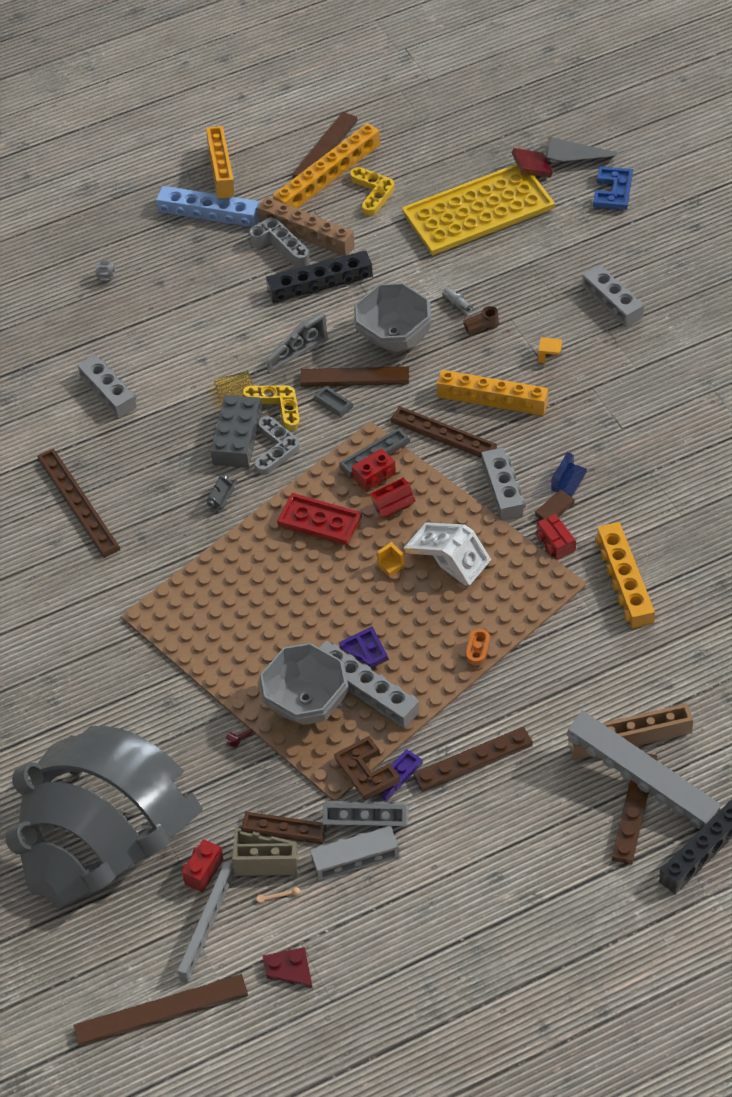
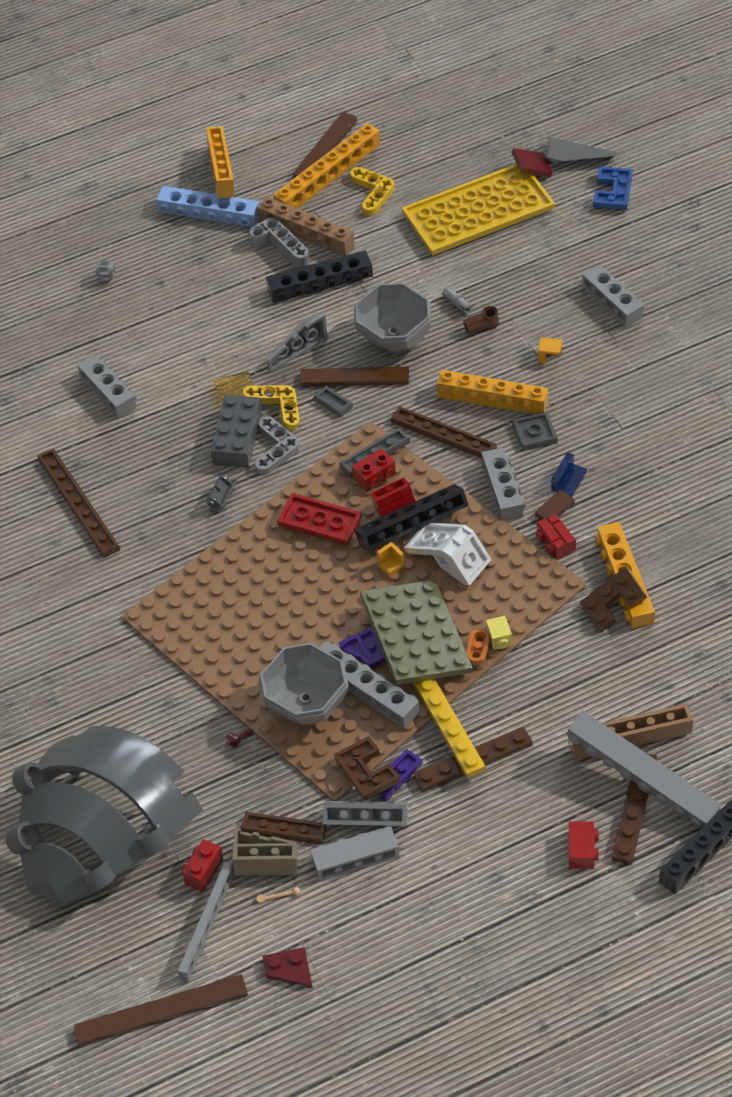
(411, 517): none -> black brick
(415, 632): none -> olive plate
(450, 727): none -> yellow plate
(499, 632): none -> light yellow brick
(534, 431): none -> dark grey tile
(581, 845): none -> red brick
(619, 585): none -> reddish brown plate

